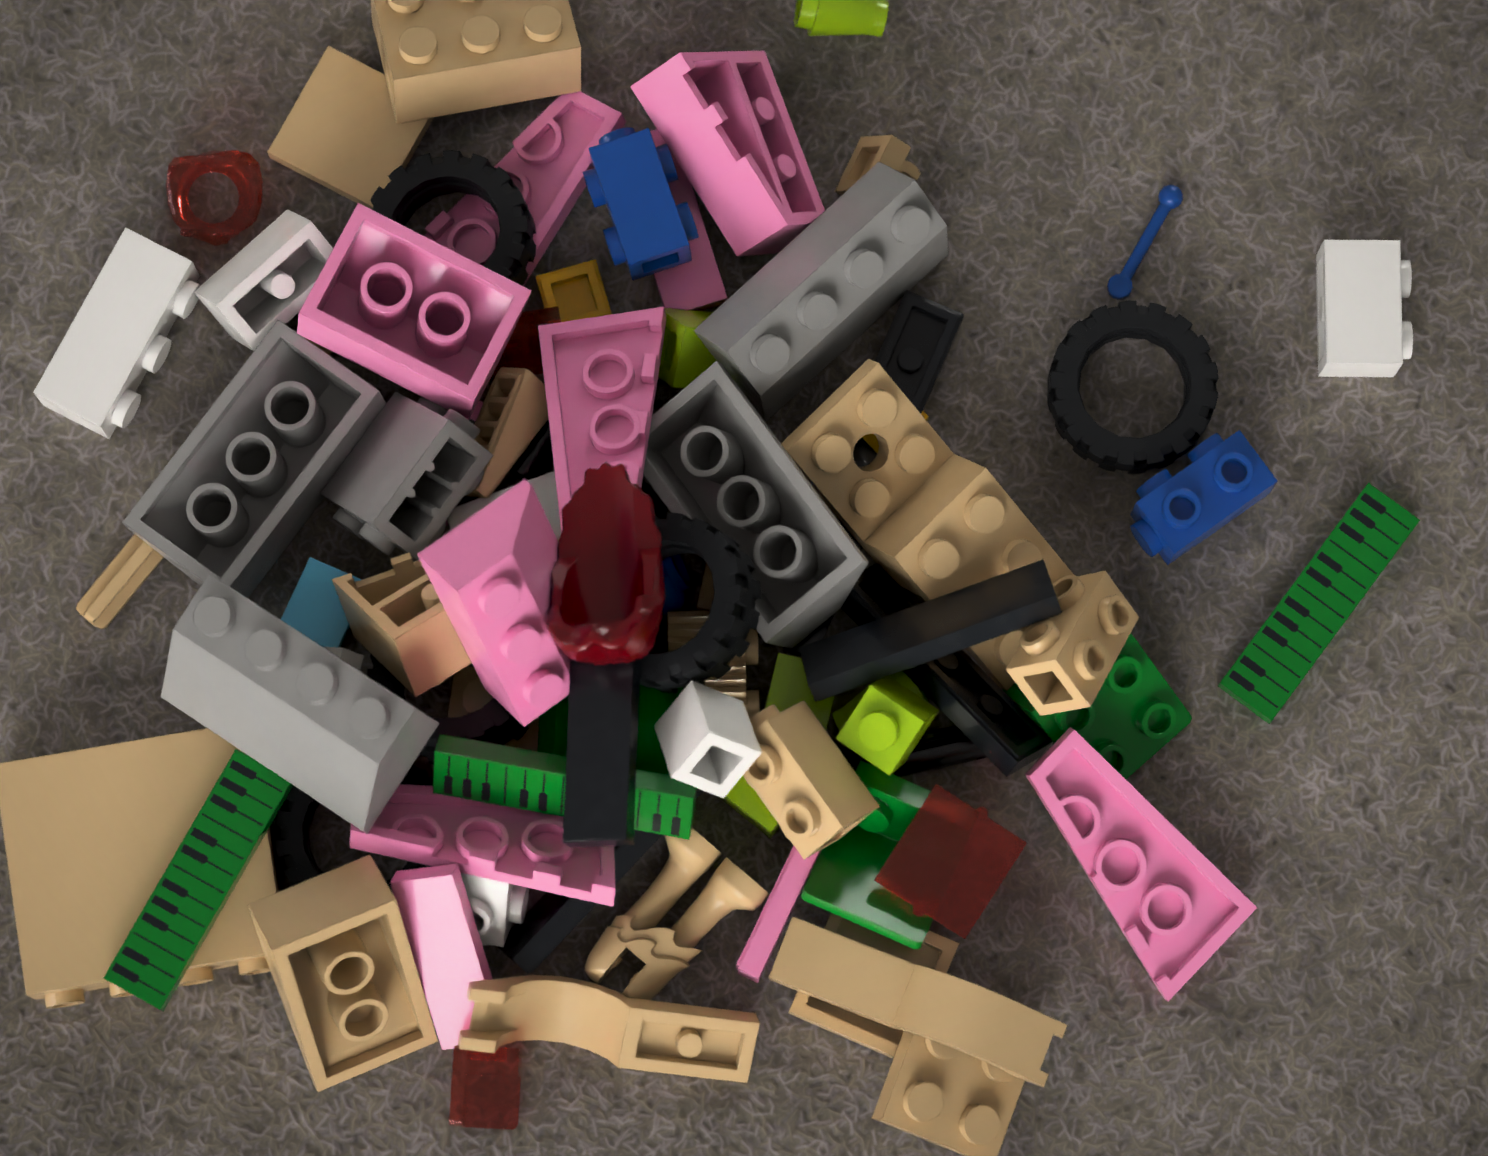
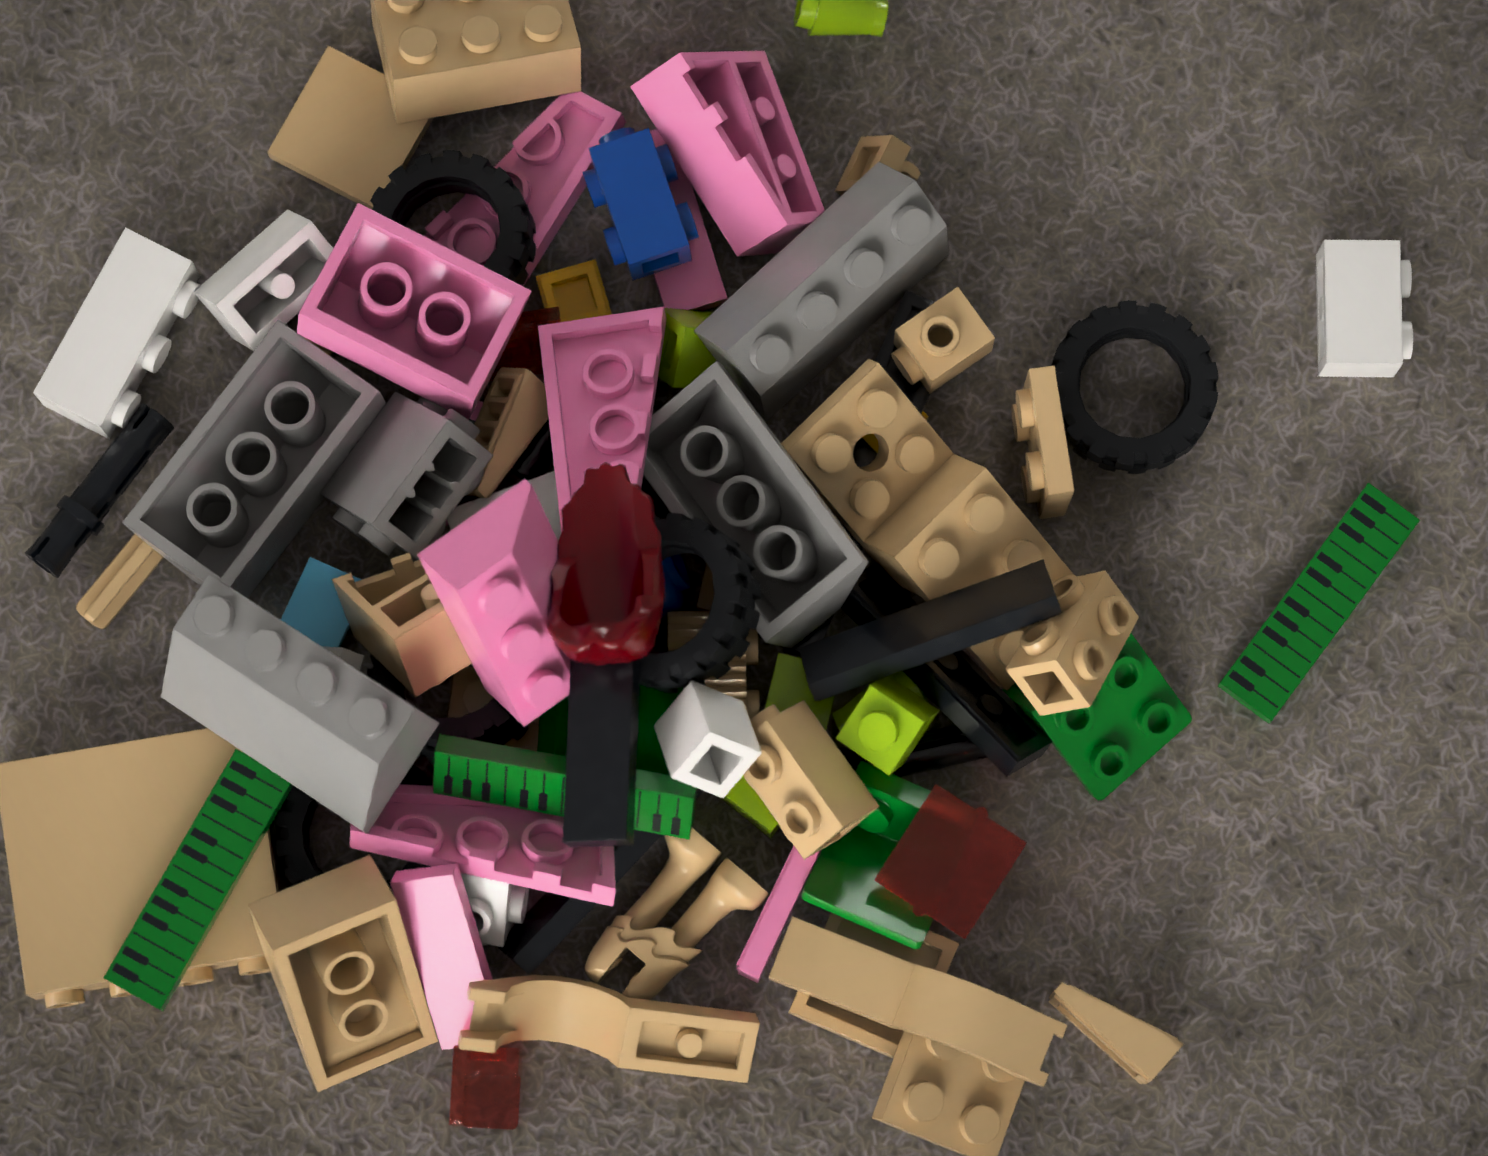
(91, 501): none -> black pin
(235, 164): clear red piece -> none
(941, 341): none -> tan brick
(1040, 422): none -> tan plate
(1120, 284): blue hinge -> none
(1126, 1039): none -> tan slope
(1146, 872): bright pink wing -> none
(1201, 498): blue brick -> none

